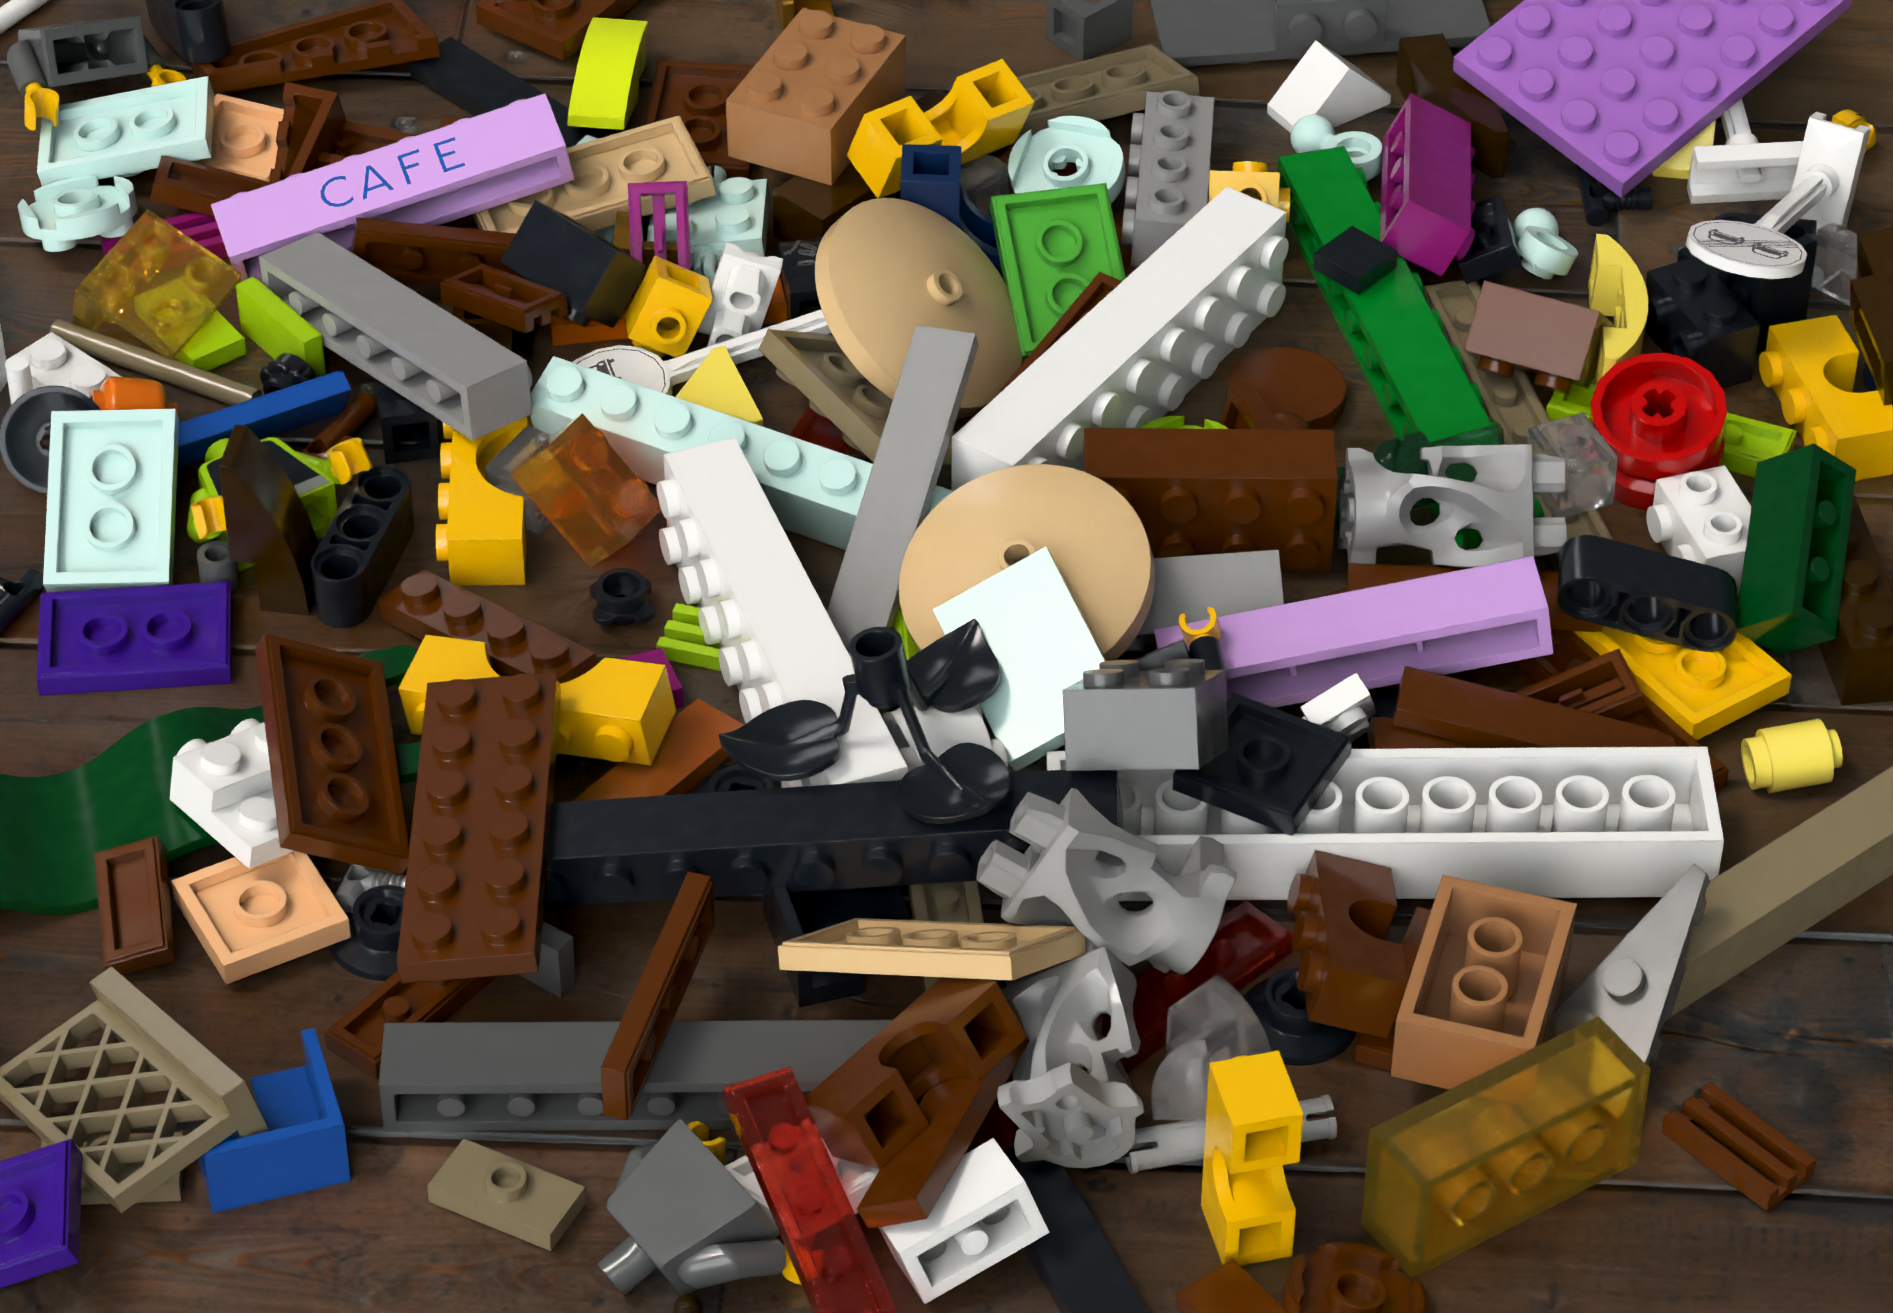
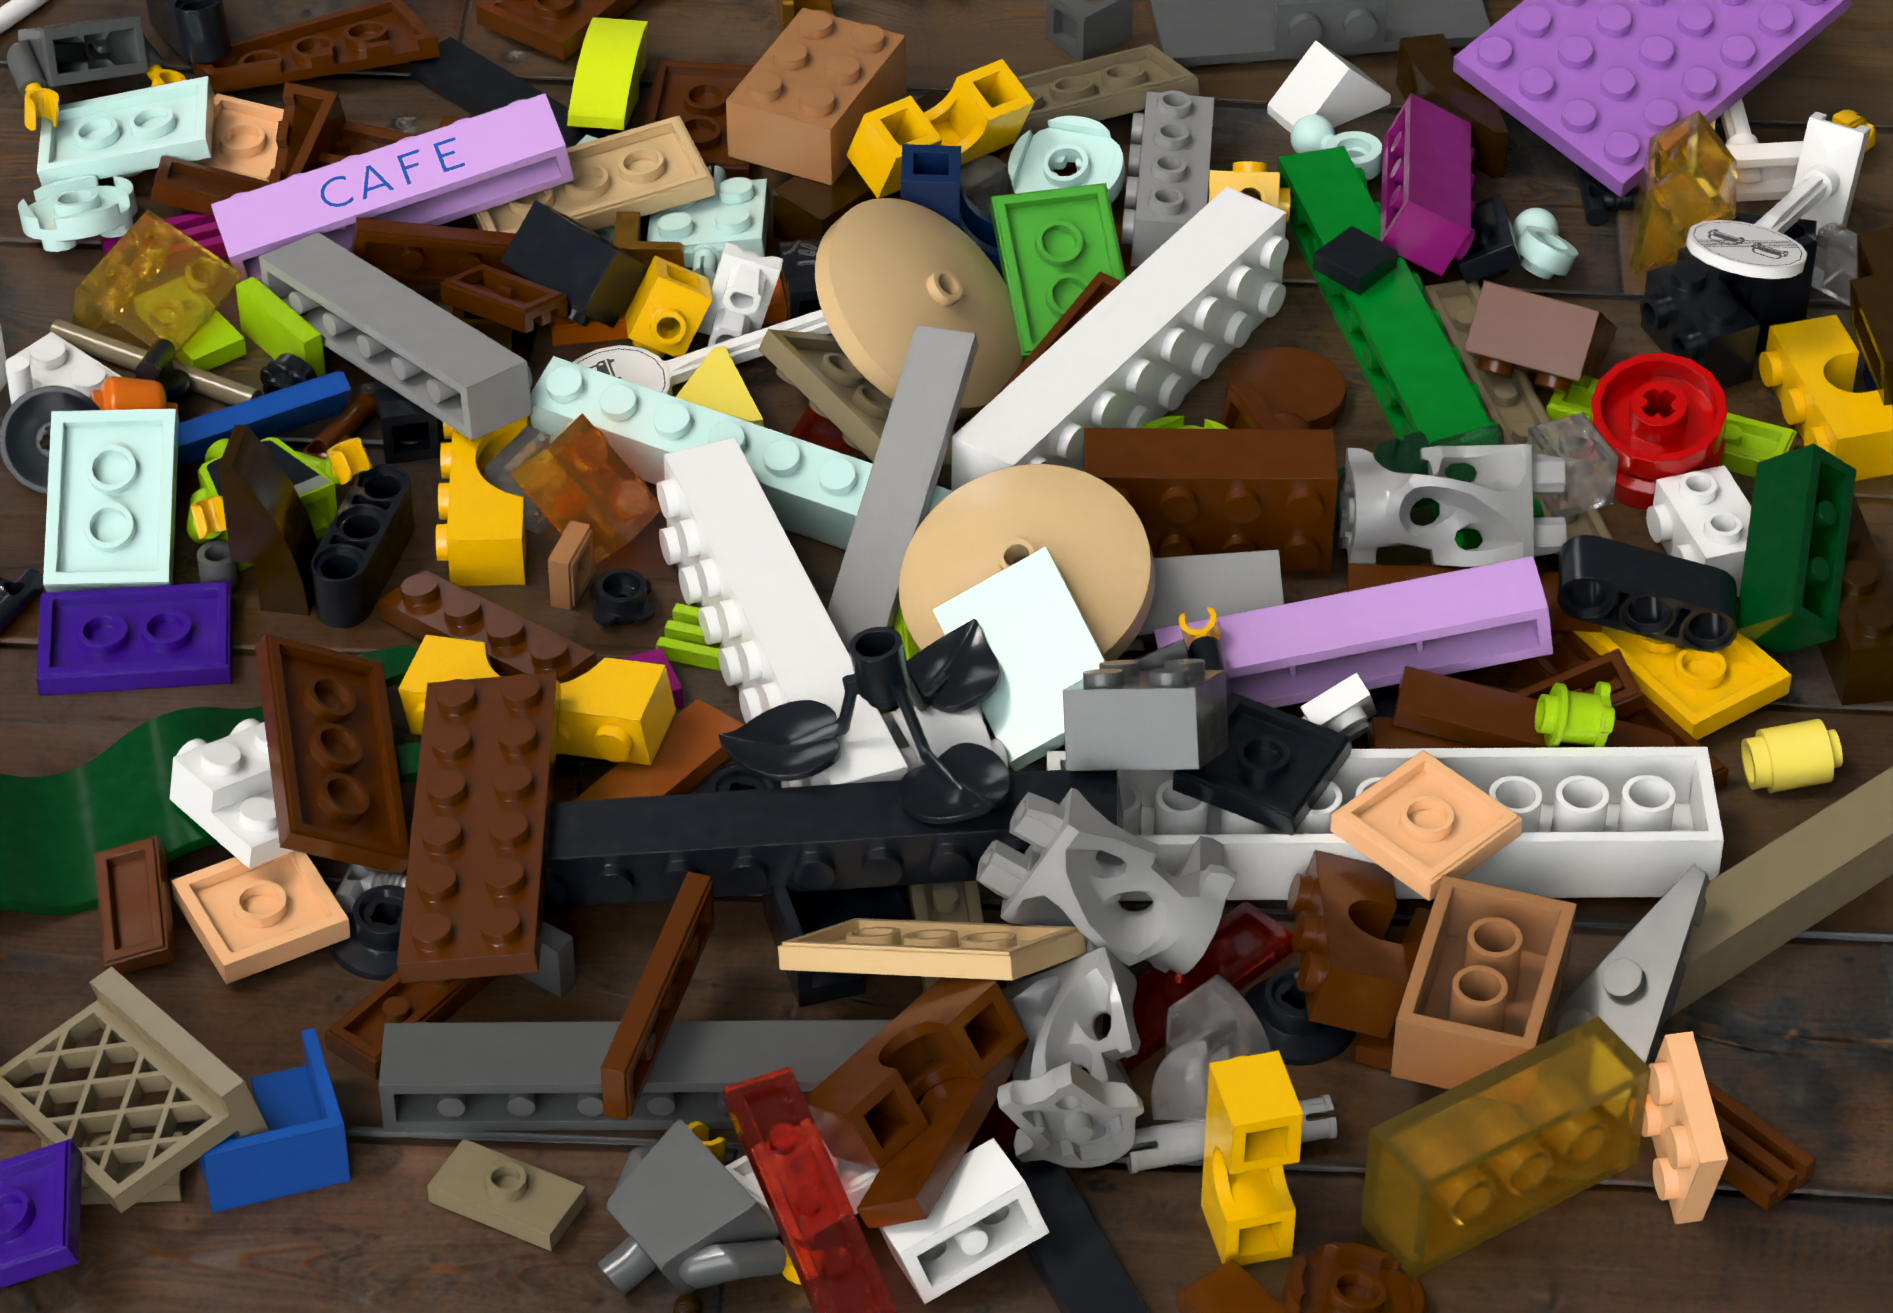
(159, 366): none -> black plate
(571, 565): none -> medium nougat tile
(658, 191): magenta tile -> none
(1426, 824): none -> light nougat tile
(1575, 716): none -> lime brick
(1620, 292): light yellow slope -> none
(1683, 182): none -> clear yellow slope
(1683, 1129): none -> light nougat plate

